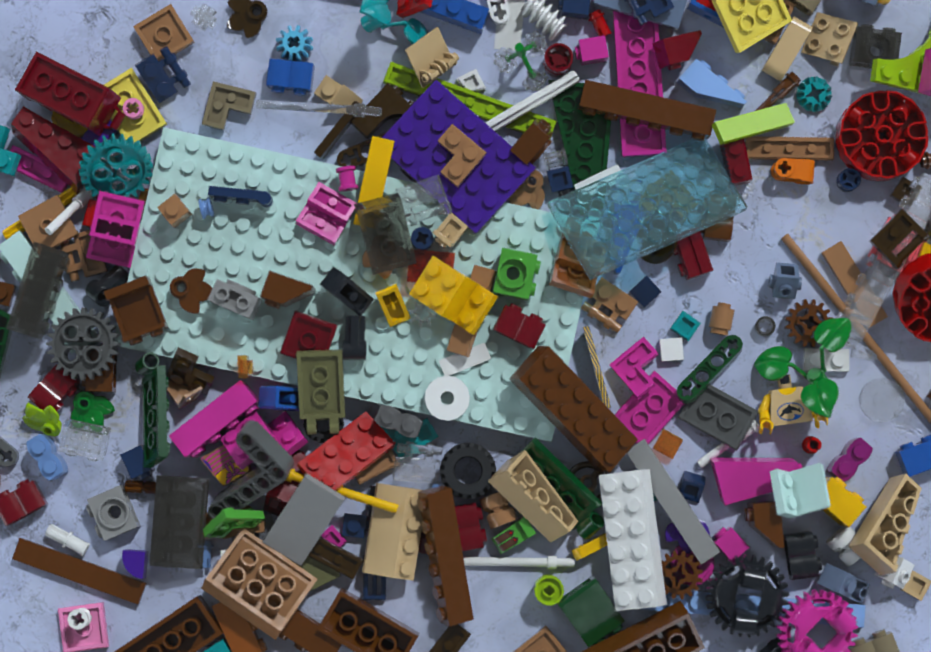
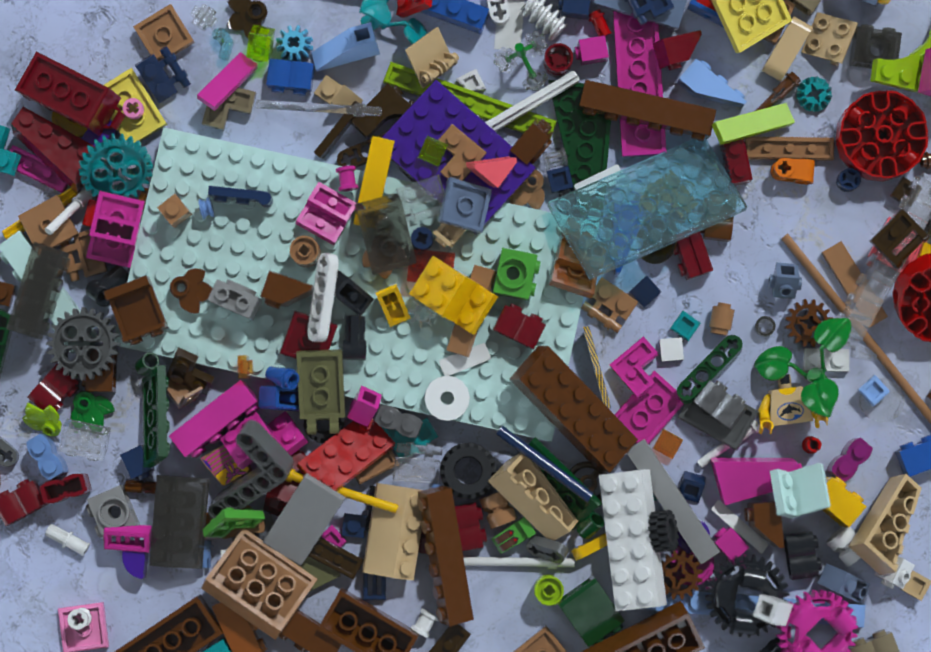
(60, 490): none -> dark red brick
(79, 571): reddish brown tile -> none
(135, 545): none -> dark pink slope
(225, 41): none -> clear light blue arm
(227, 81): none -> dark pink tile
(260, 43): none -> clear neon green brick
(283, 377): none -> blue cone
(305, 251): none -> medium nougat wheel
(325, 275): none -> white beam
(347, 47): none -> light blue slope
(364, 406): none -> dark pink brick
(424, 623): none -> white bush
(433, 151): none -> clear neon green tile
(464, 205): none -> sand blue tile
(492, 170): none -> coral slope
(544, 463): none -> dark blue piece
(547, 549): none -> dark grey beam
(663, 531): none -> black tyre
(720, 404): none -> flat silver brick
(739, 526): none -> white sticker
(772, 610): none -> white brick
(873, 390): none -> light blue tile

